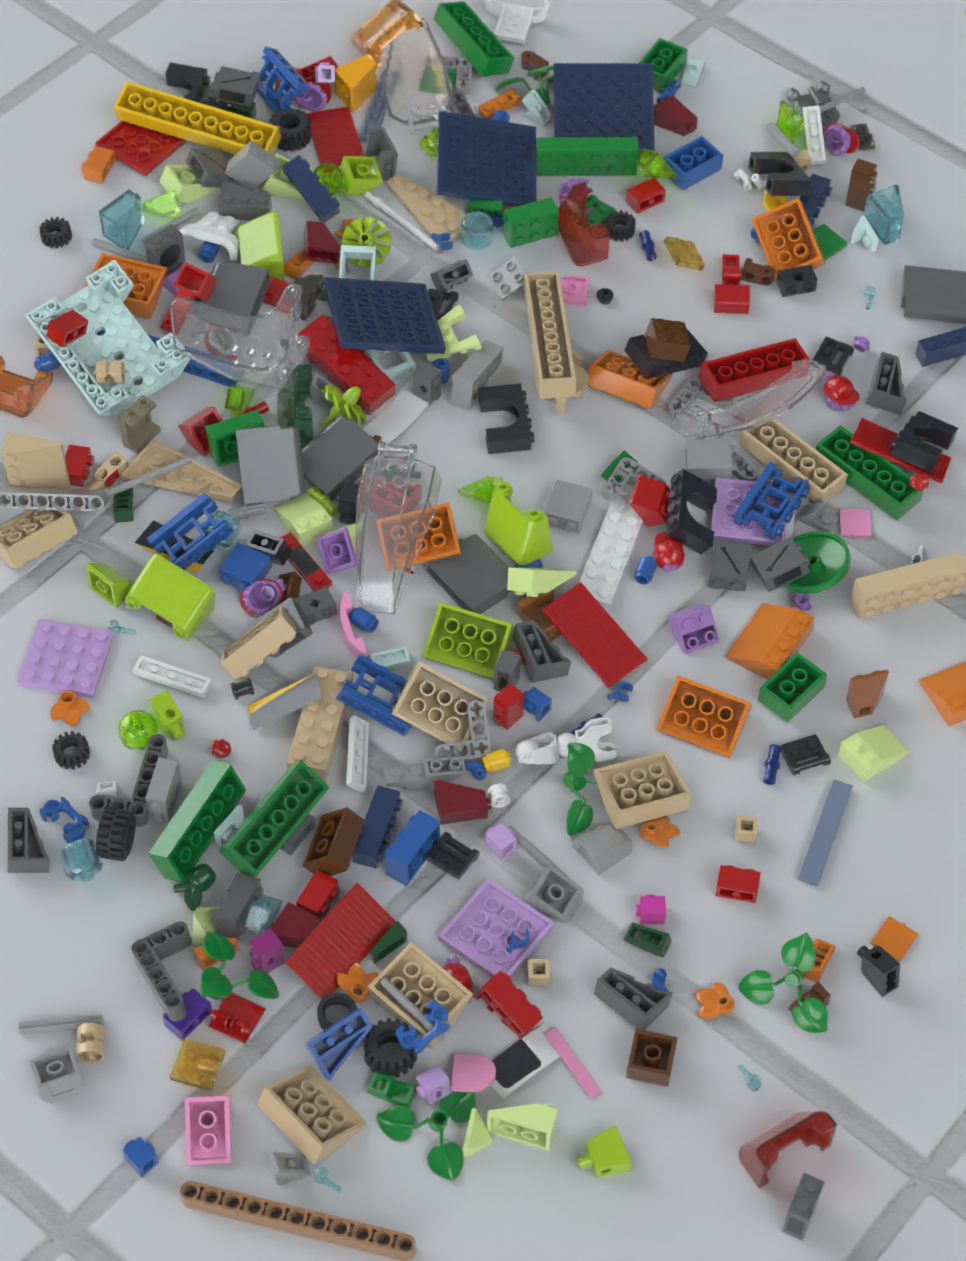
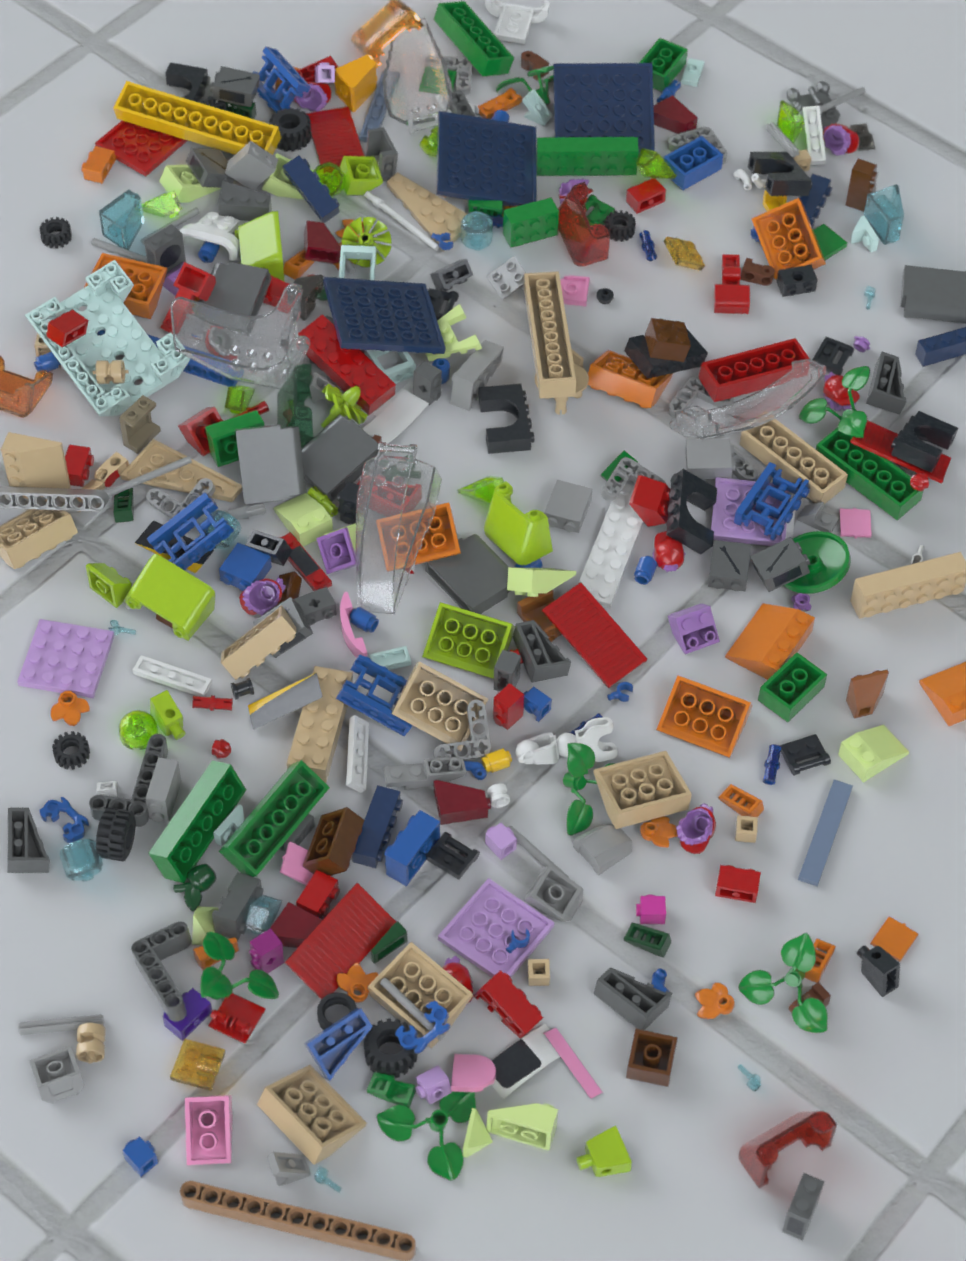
(178, 506): none -> light grey beam
(212, 703): none -> red pin
(293, 864): none -> bright pink piece
(680, 140): none -> light grey beam
(697, 829): none -> medium lavender hair
(752, 809): none -> orange slope
(852, 421): none -> green plant

